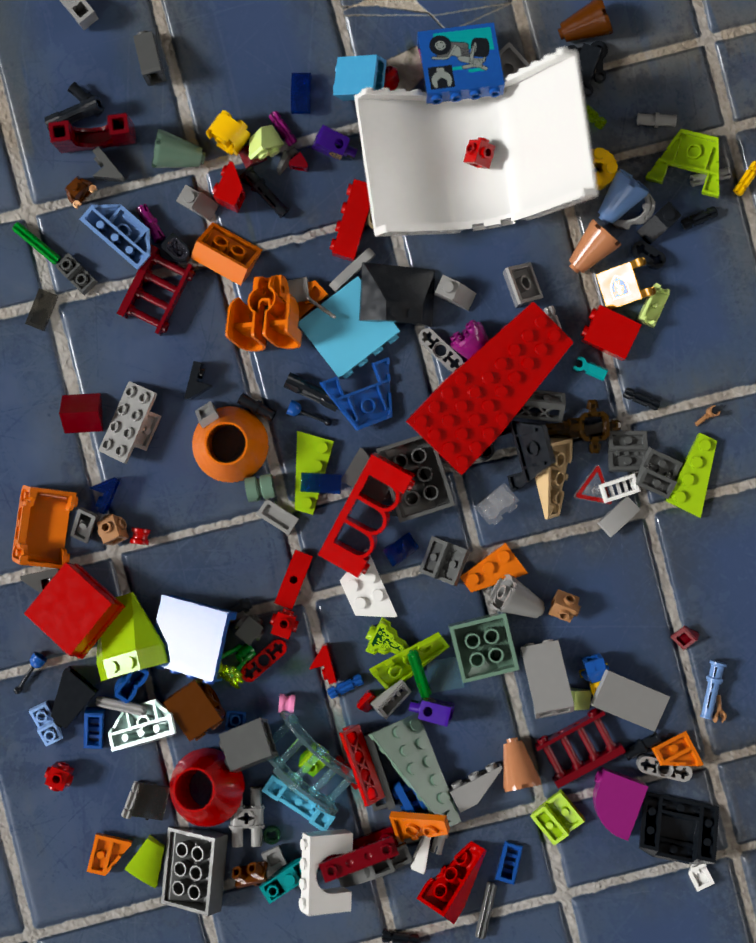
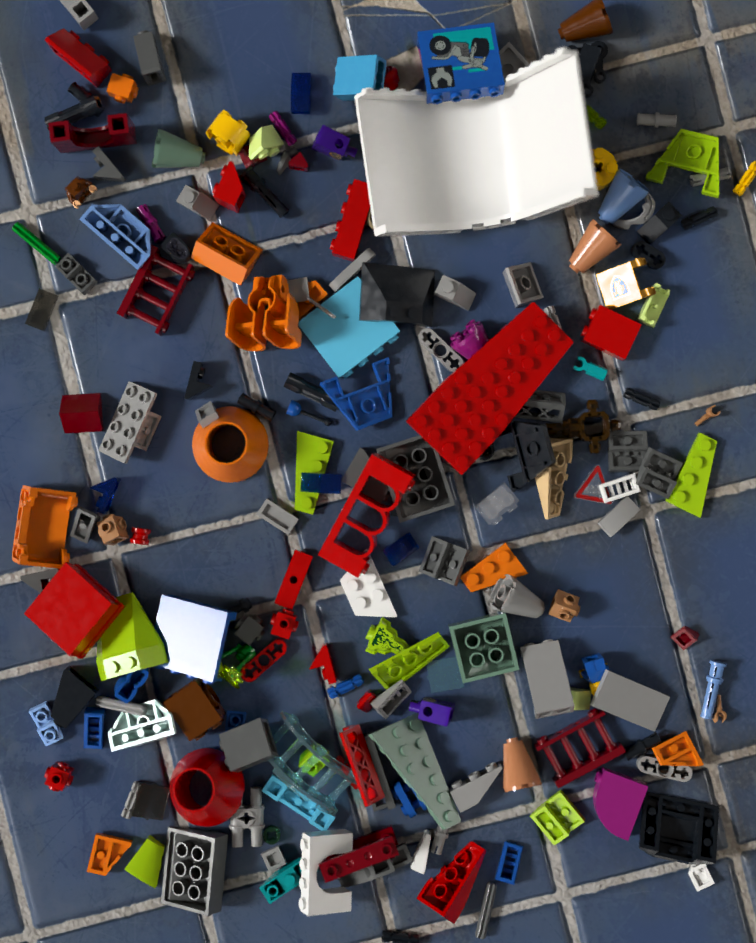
(36, 661): hinge -> none
(79, 56): none -> red slope
(122, 88): none -> orange brick
(250, 874): reddish brown hips -> none
(259, 487): sand green wheel -> none
(286, 703): bright pink wheel -> none
(418, 824): orange wing -> none
(419, 674): green axle -> none
(479, 153): red brick -> none

